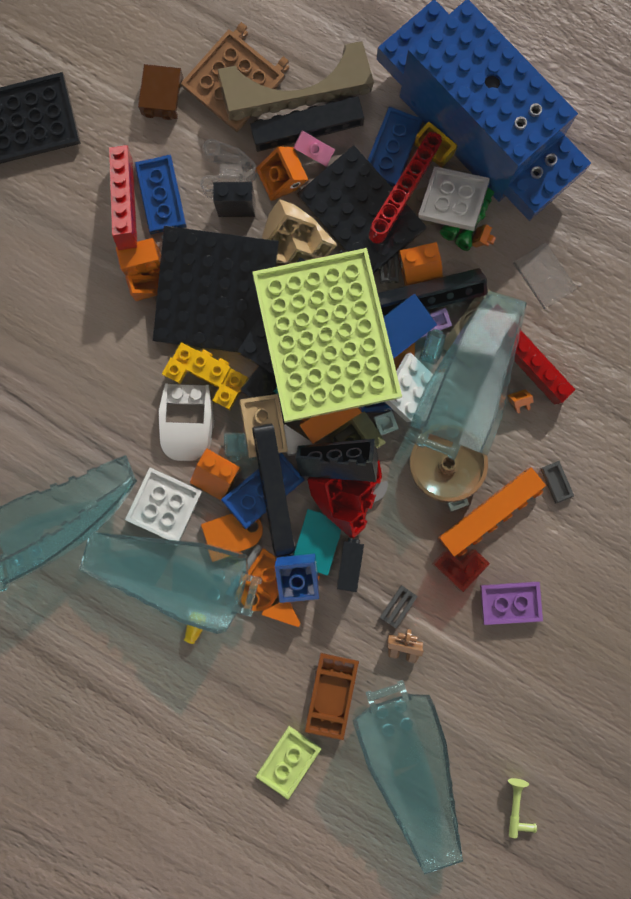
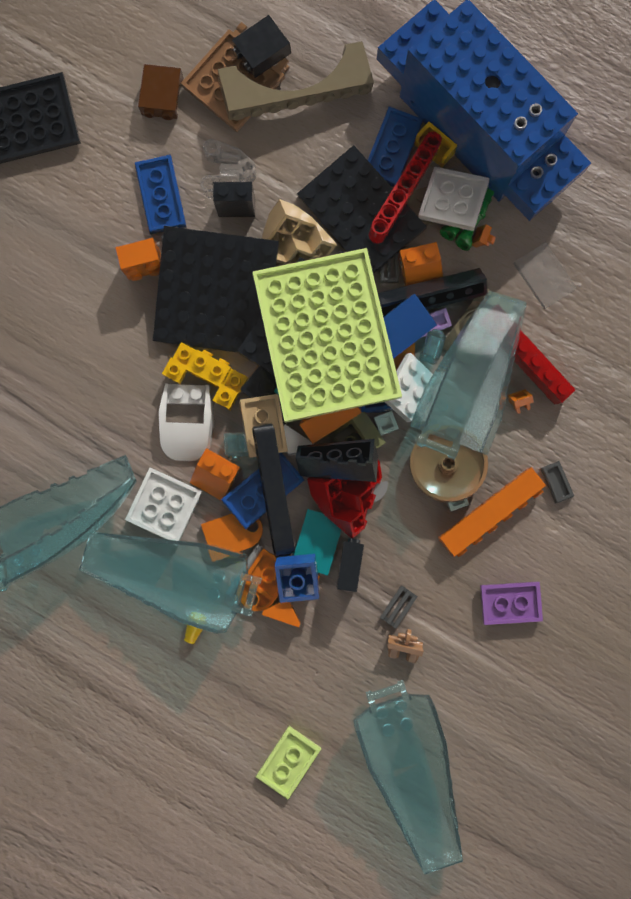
(122, 198): brick -> none
(142, 286): orange slope -> none
(261, 46): none -> black brick
(281, 172): orange slope -> none
(314, 148): bright pink plate -> none
(315, 121): black brick -> none
(331, 696): dark orange slope -> none
(461, 572): clear red brick -> none
(518, 786): yellowish green piece -> none

